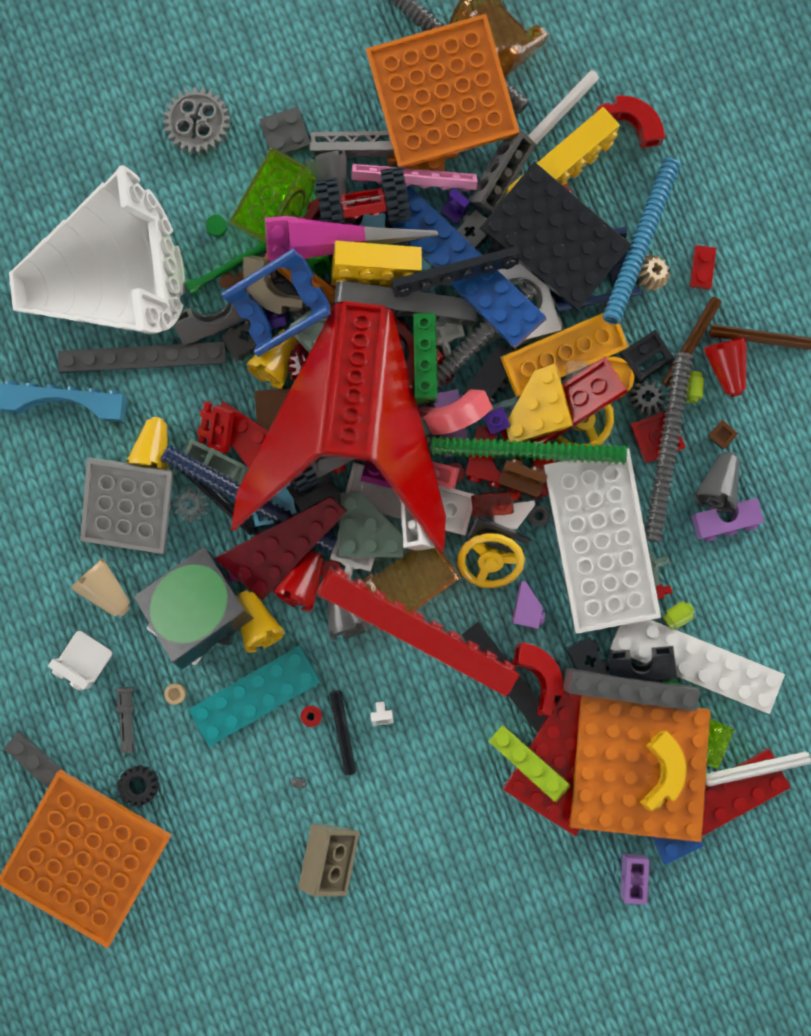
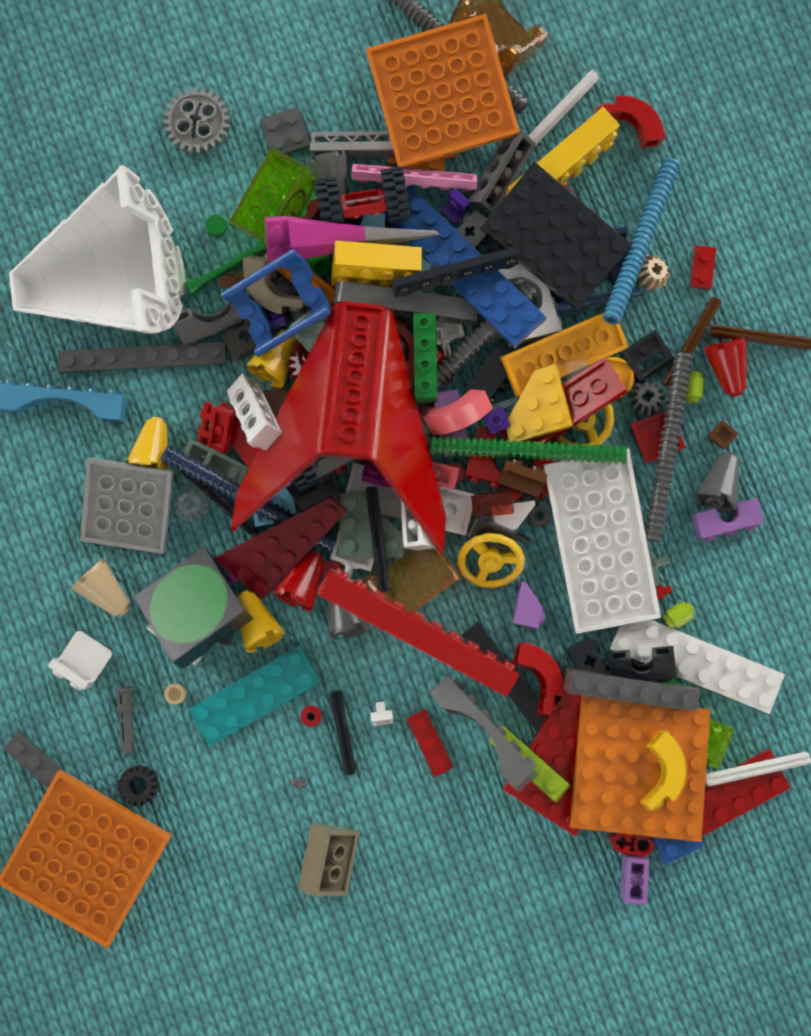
(253, 412): none -> white brick
(378, 539): none -> black axle
(429, 743): none -> red plate
(513, 766): none -> dark grey arch
(625, 848): none -> red beam

